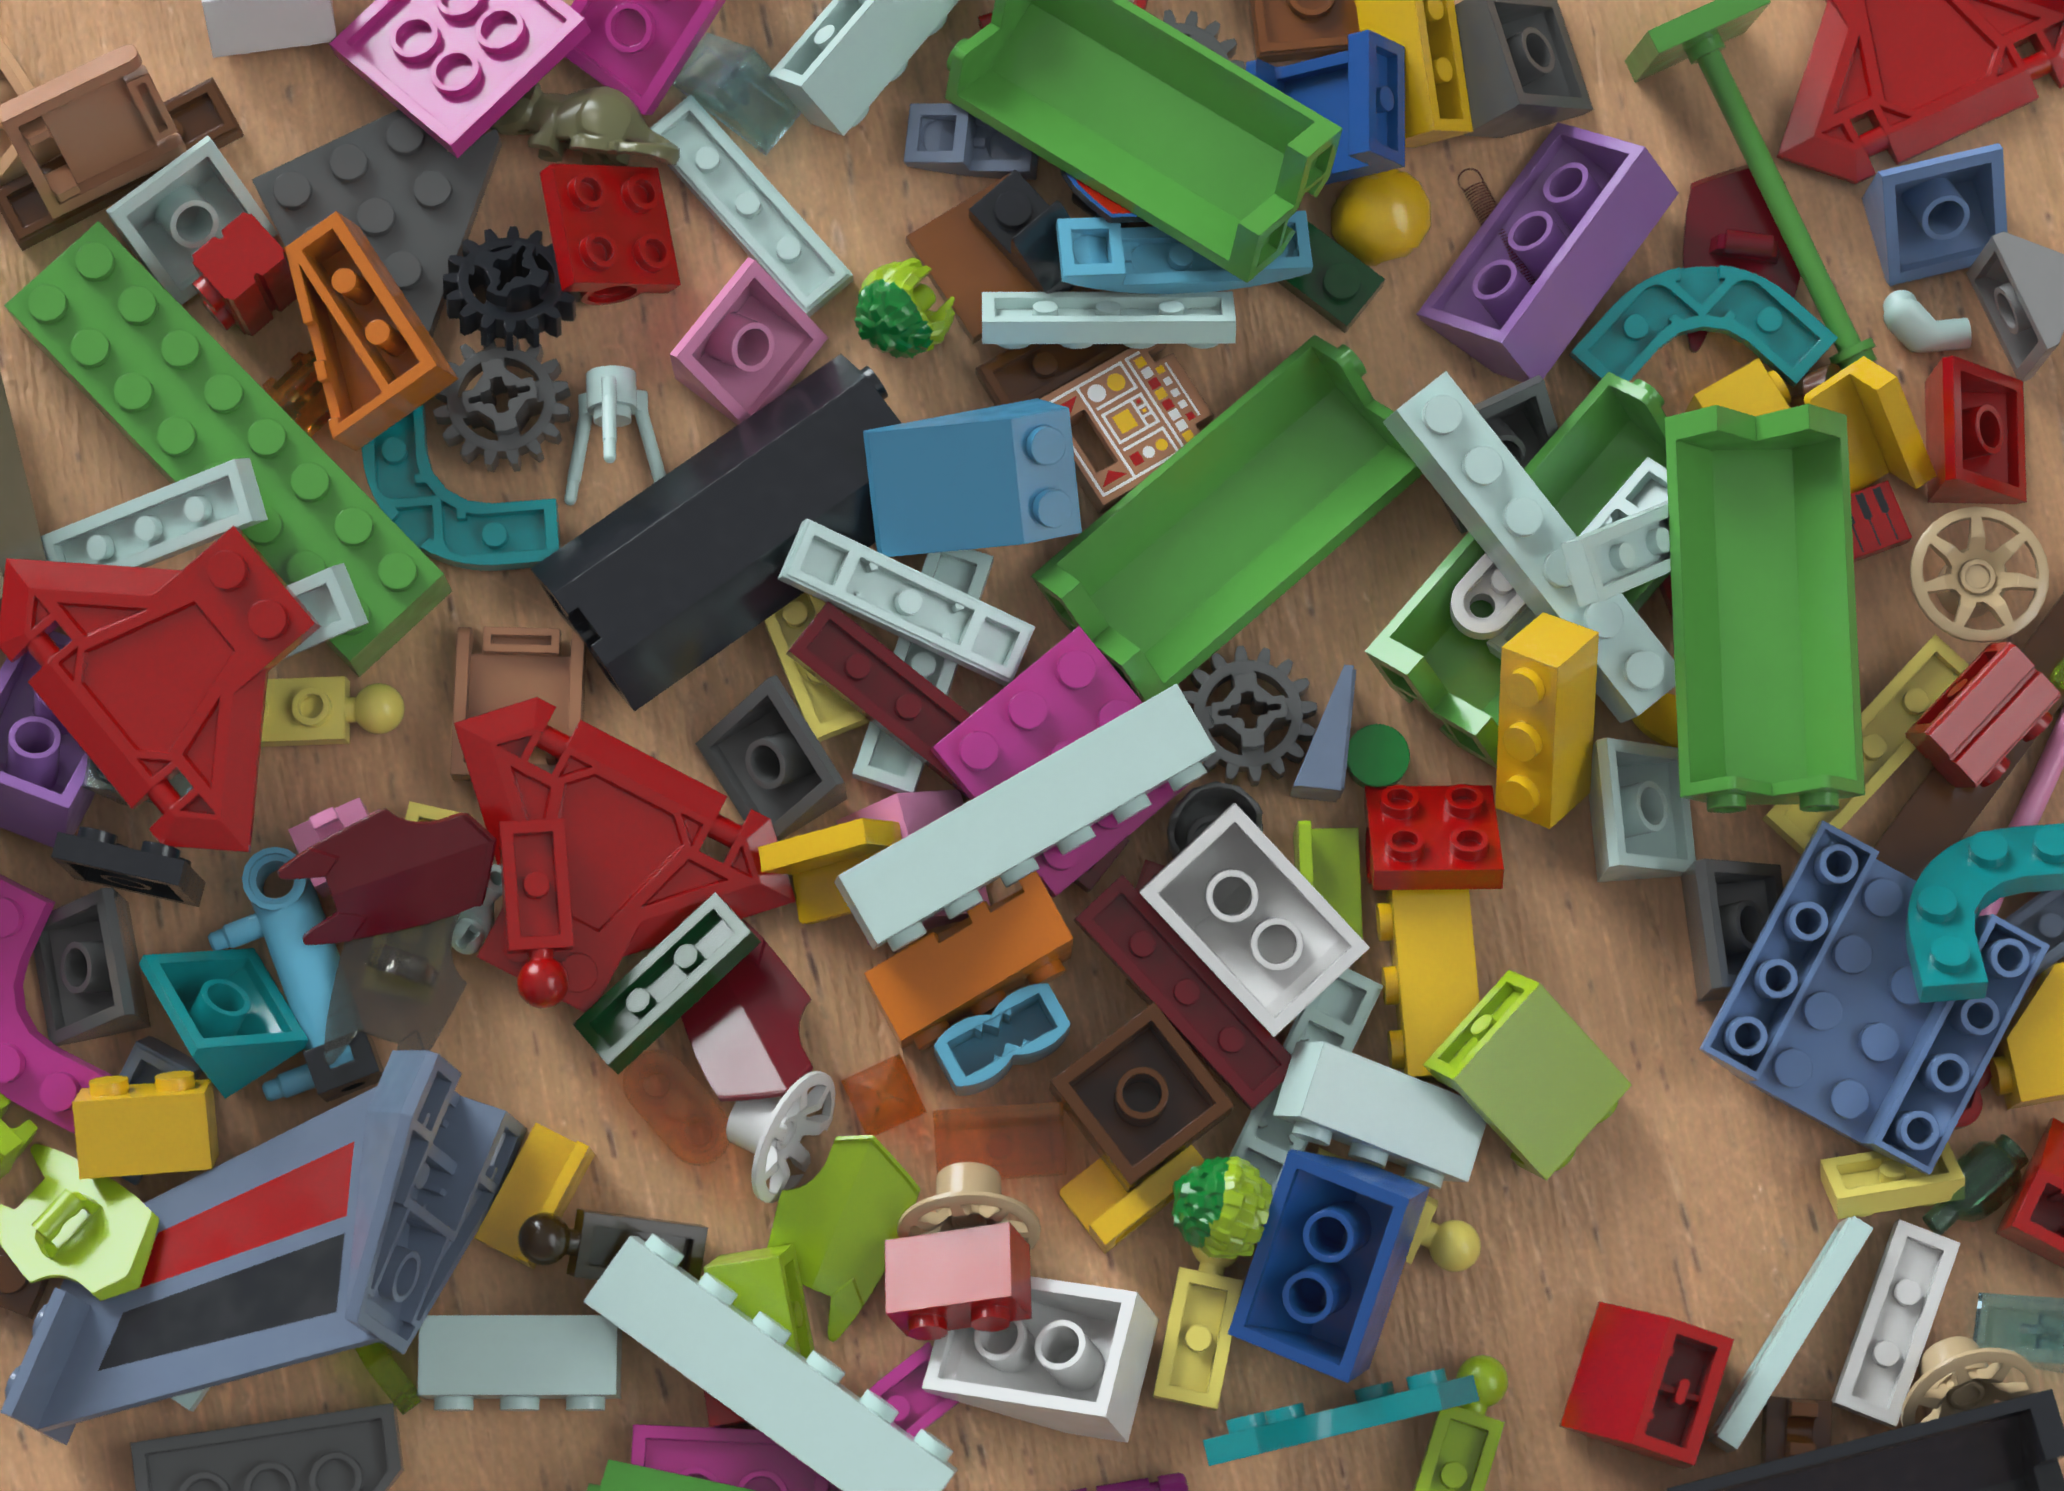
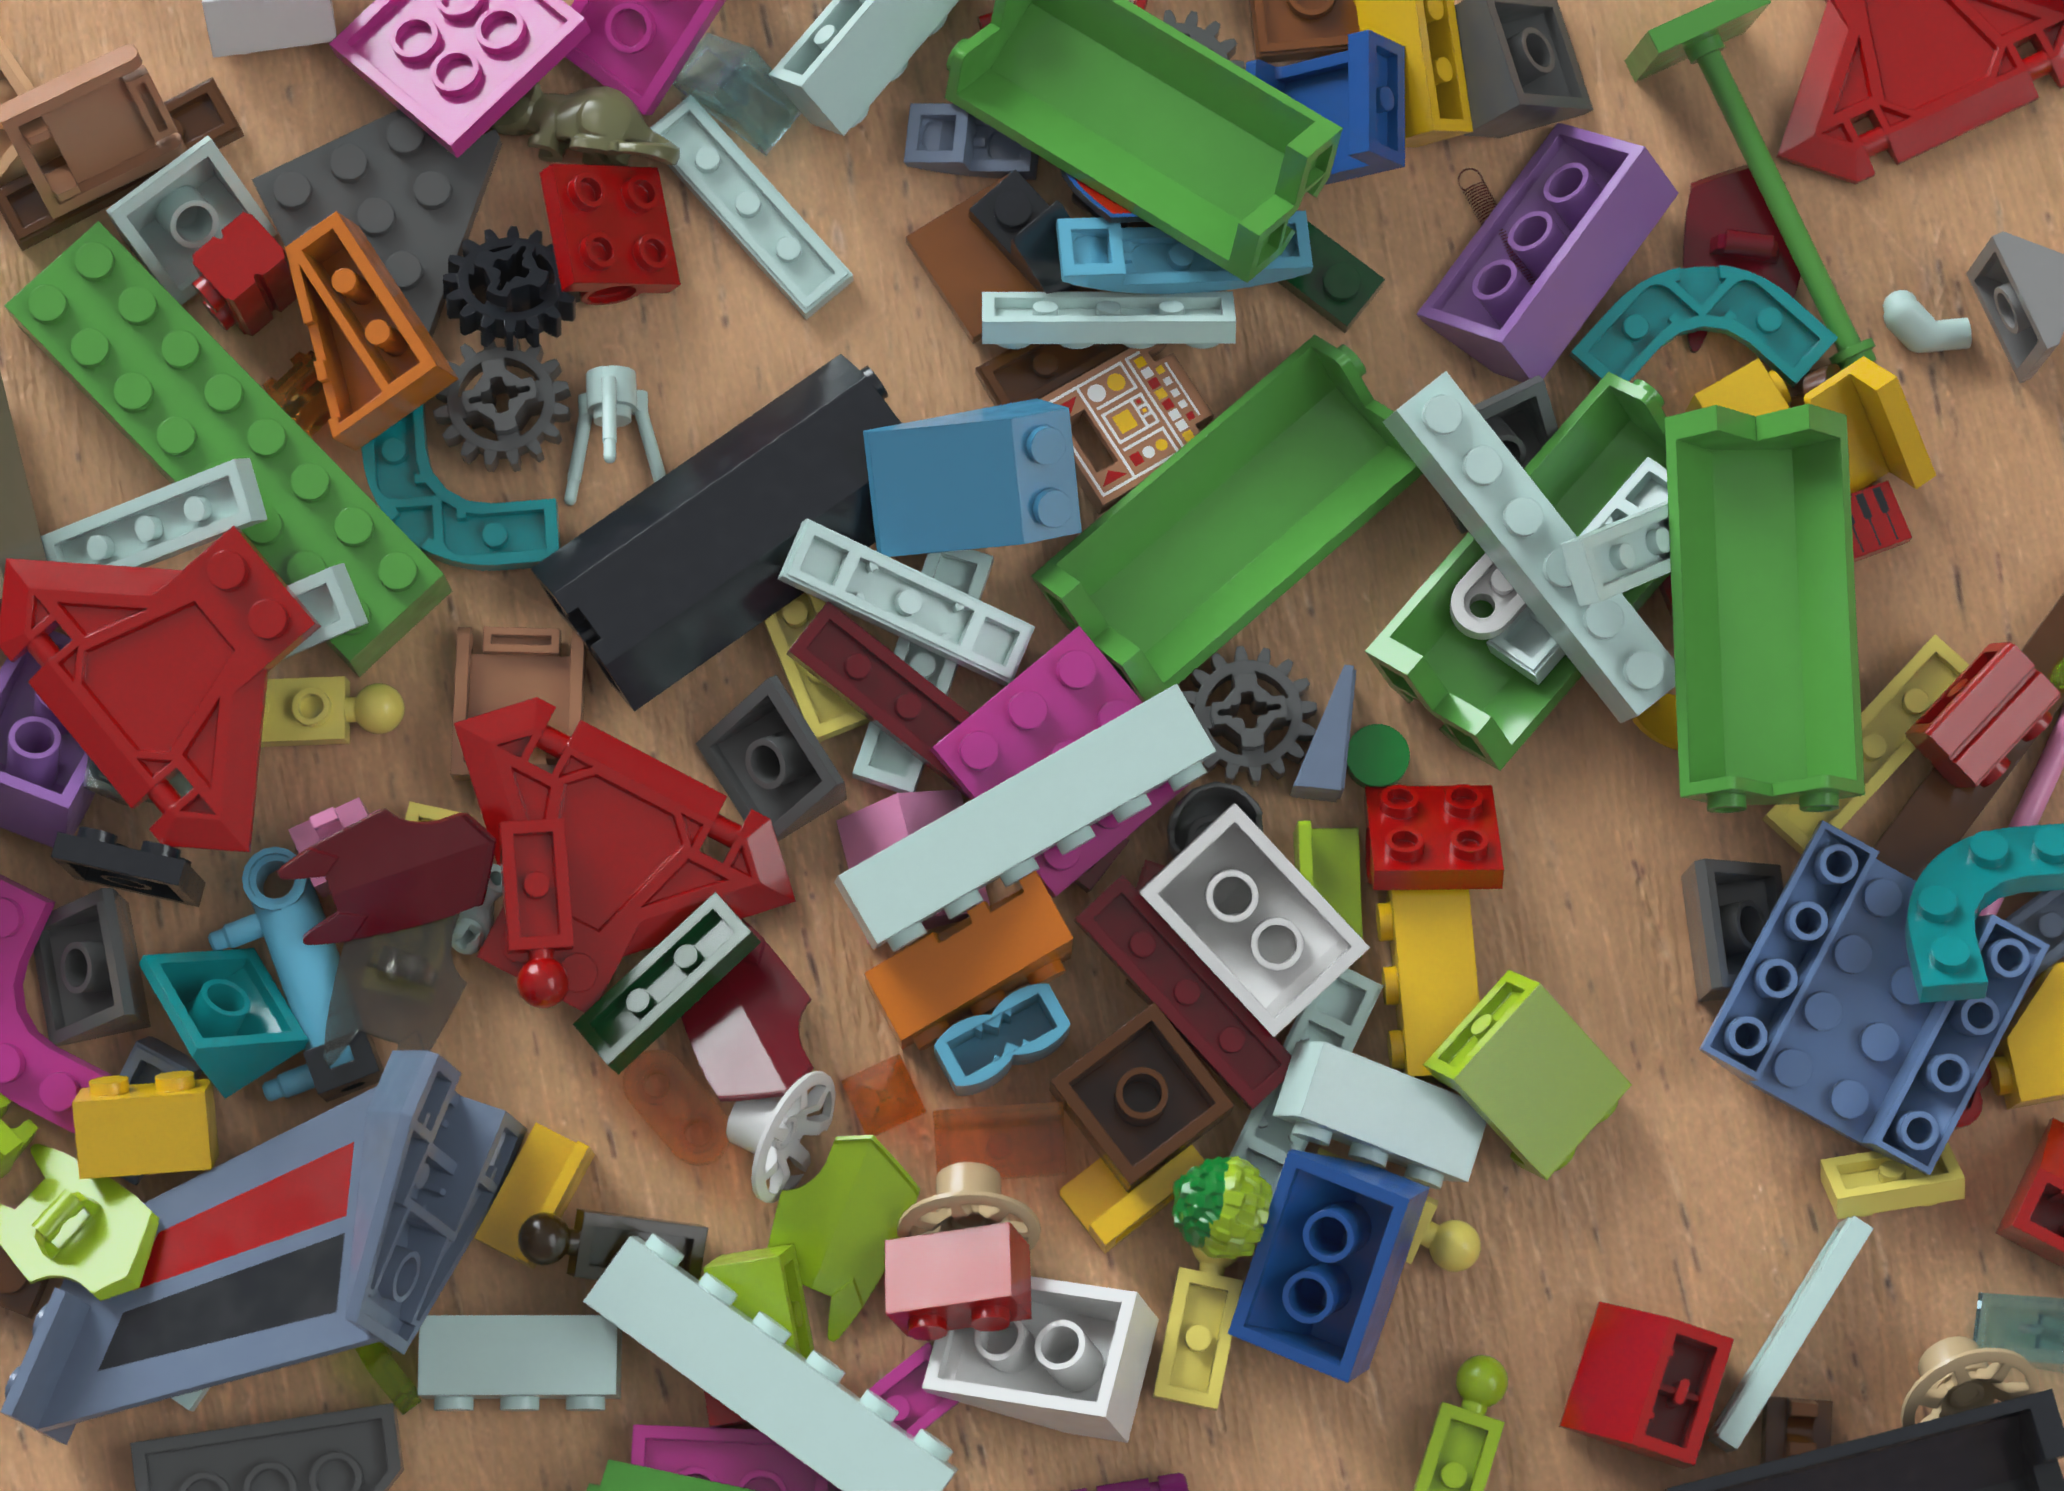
(746, 345): bright pink slope -> none
(820, 857): yellow panel -> none
(896, 313): green piece -> none
(1374, 1407): teal plate -> none
(1381, 216): yellow hair -> none
(1546, 719): yellow brick -> none
(1638, 812): light aqua slope -> none
(1895, 1323): white plate -> none
(1936, 212): medium blue slope -> none
(1975, 434): red slope -> none
(1977, 577): tan wheel -> none
(1991, 1178): clear green plant -> none

